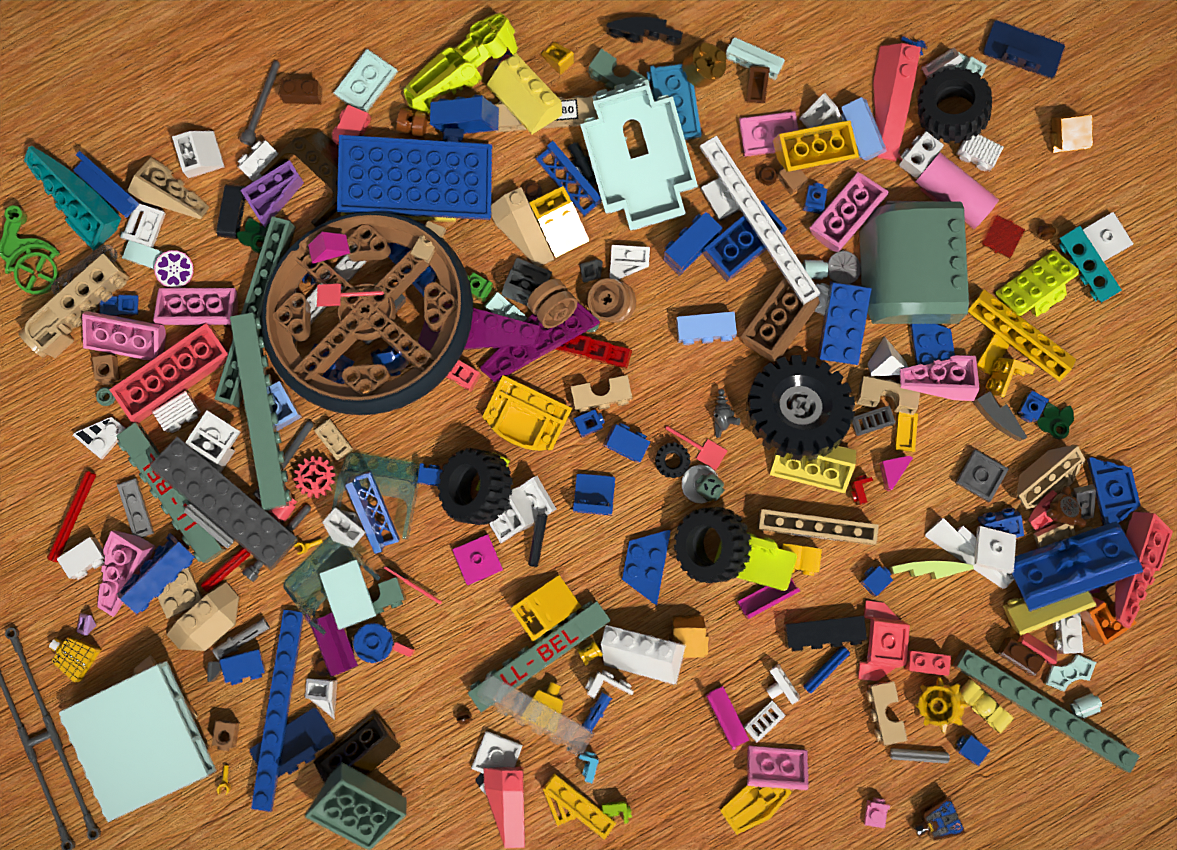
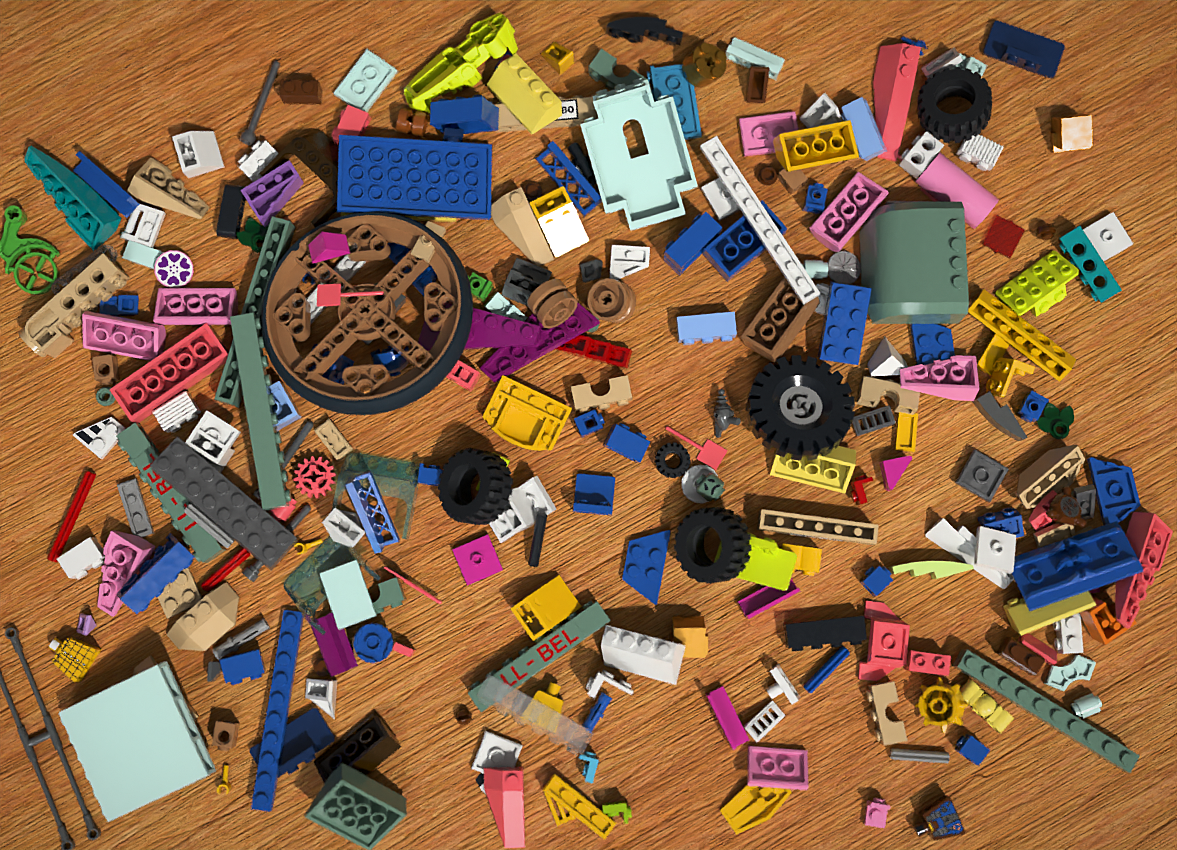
(589, 652): yellow bush -> none

